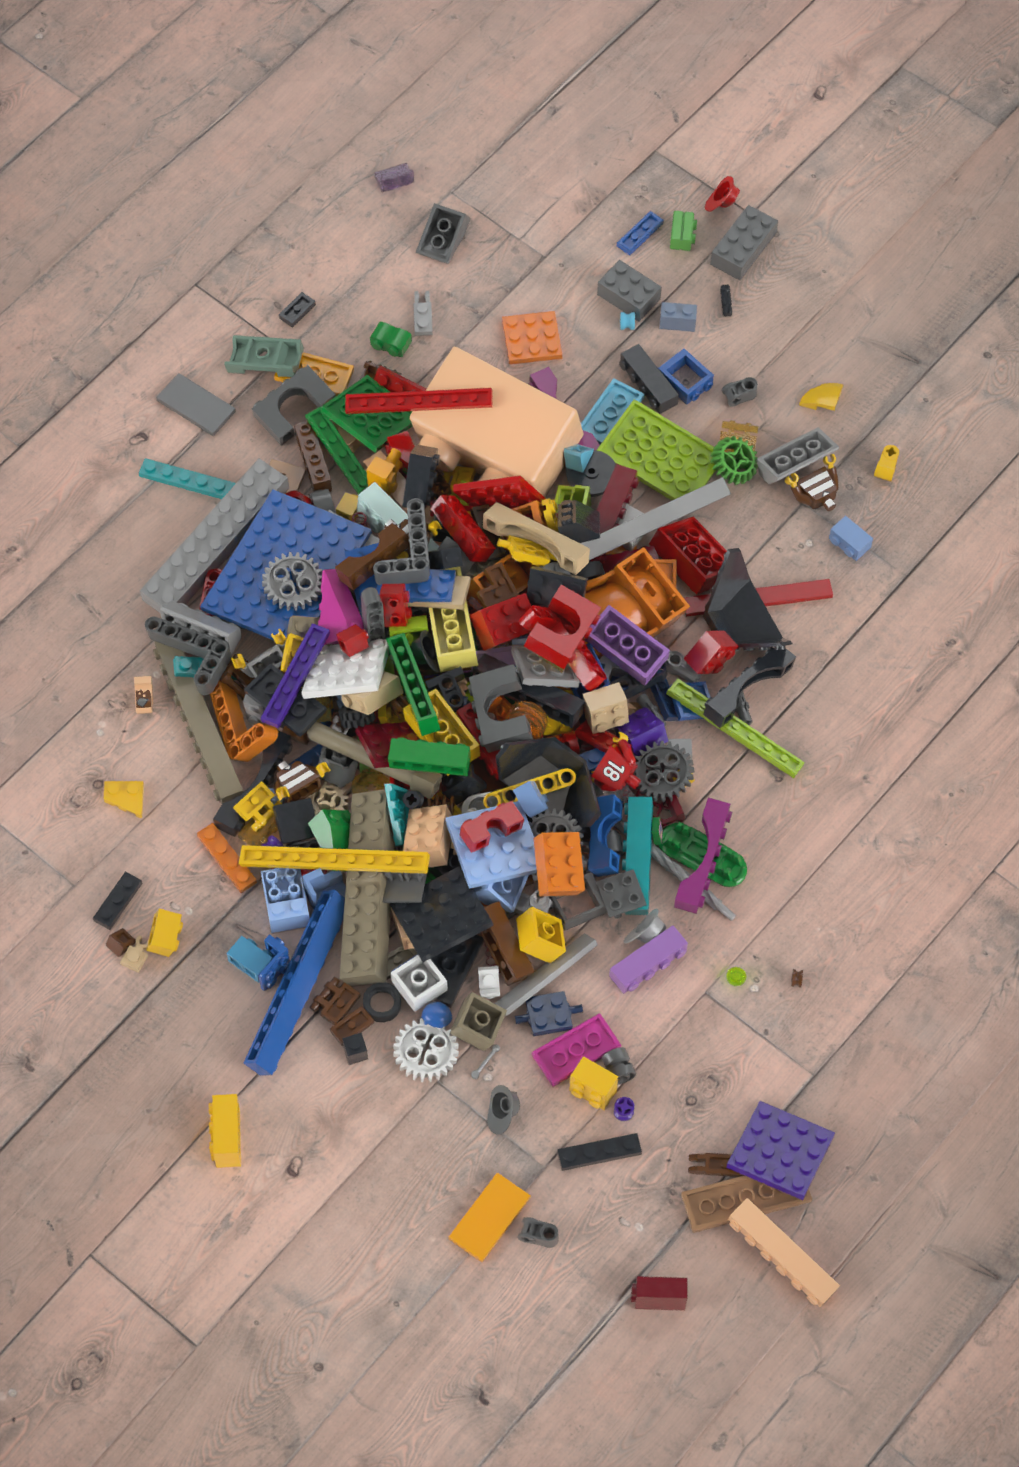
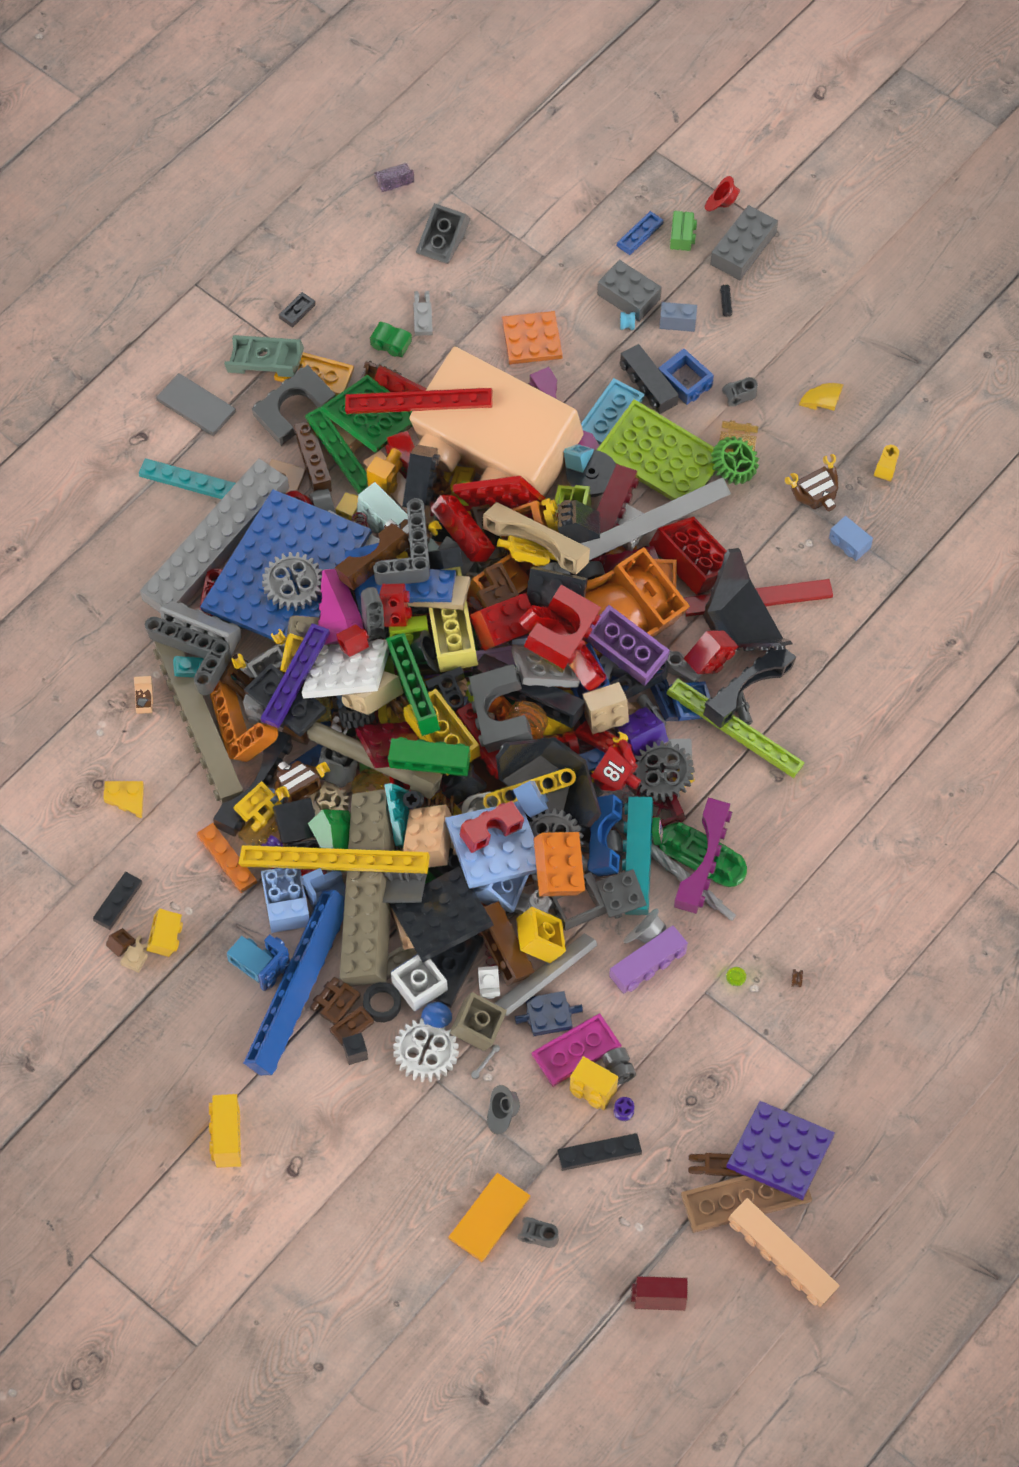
(795, 455): light grey slope -> none

